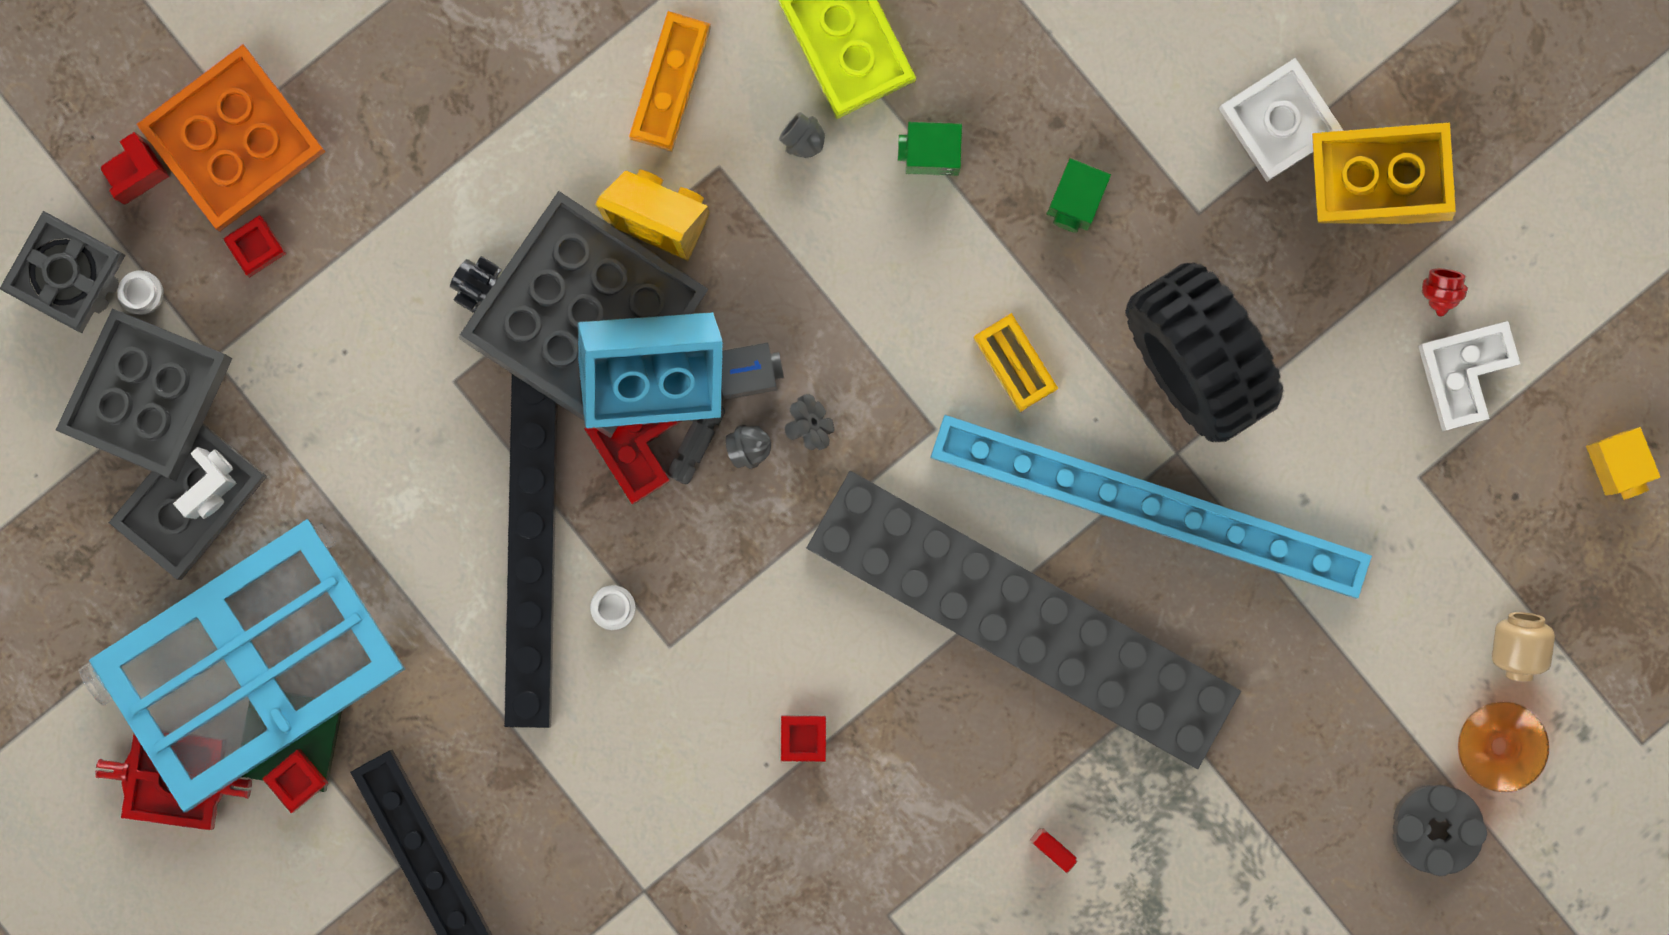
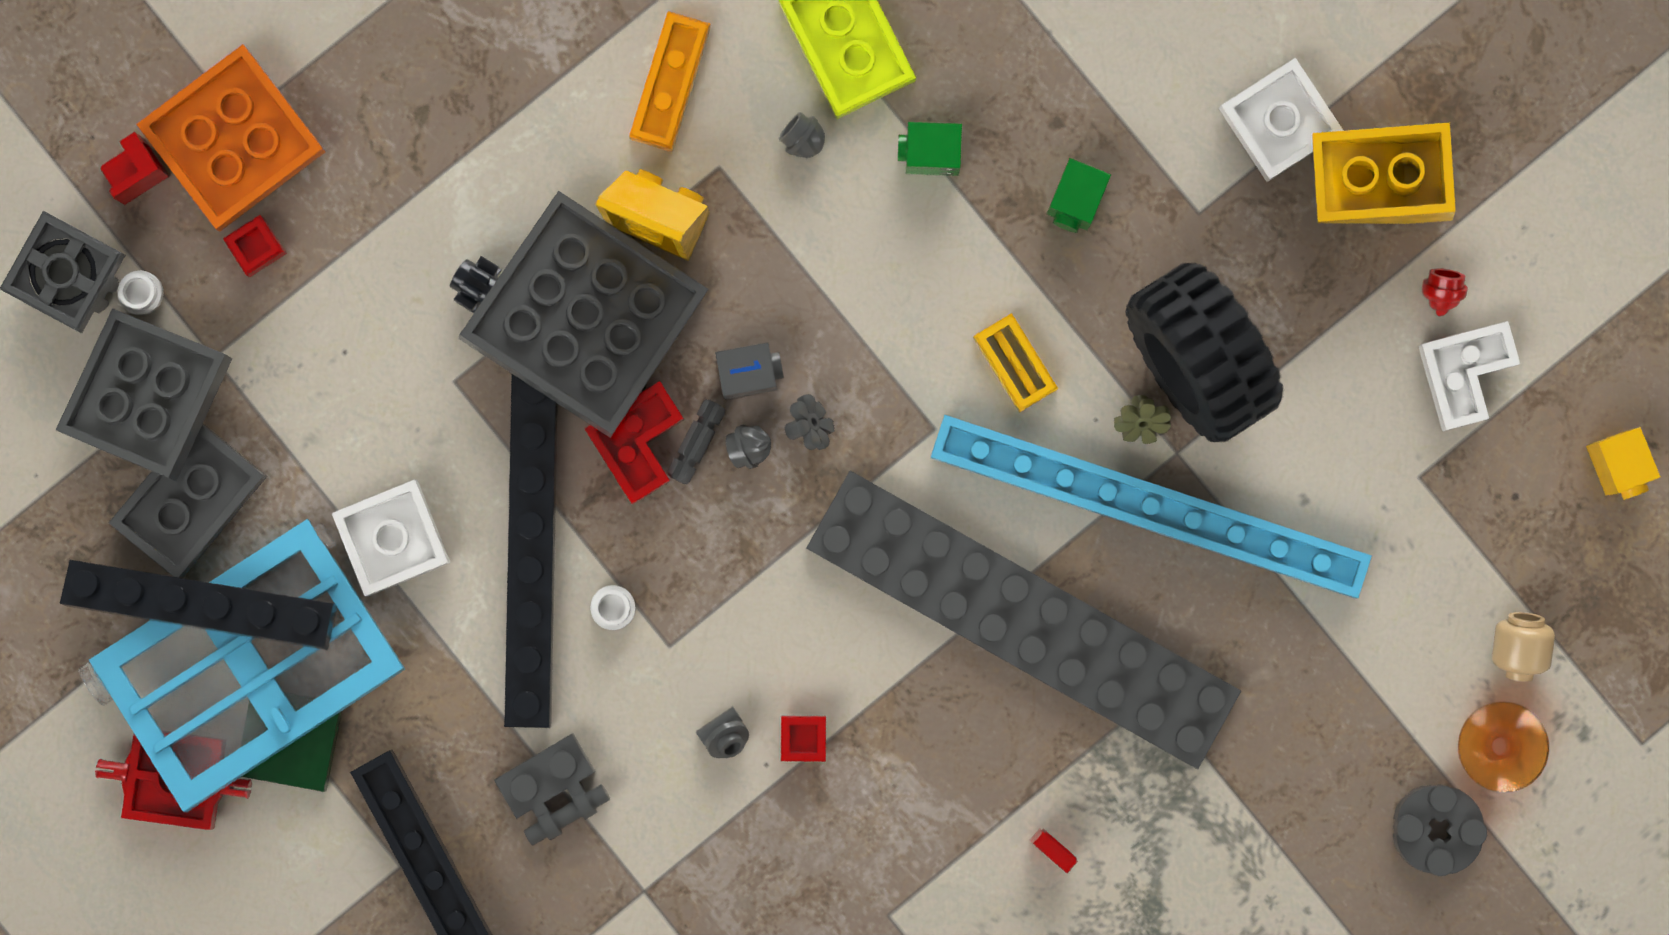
(198, 604): none -> black plate
(206, 494): white bracket -> none
(295, 781): red tile -> none
(391, 538): none -> white plate
(545, 776): none -> dark grey plate
(650, 369): medium azure slope -> none
(724, 735): none -> dark grey plate
(1142, 420): none -> olive plant

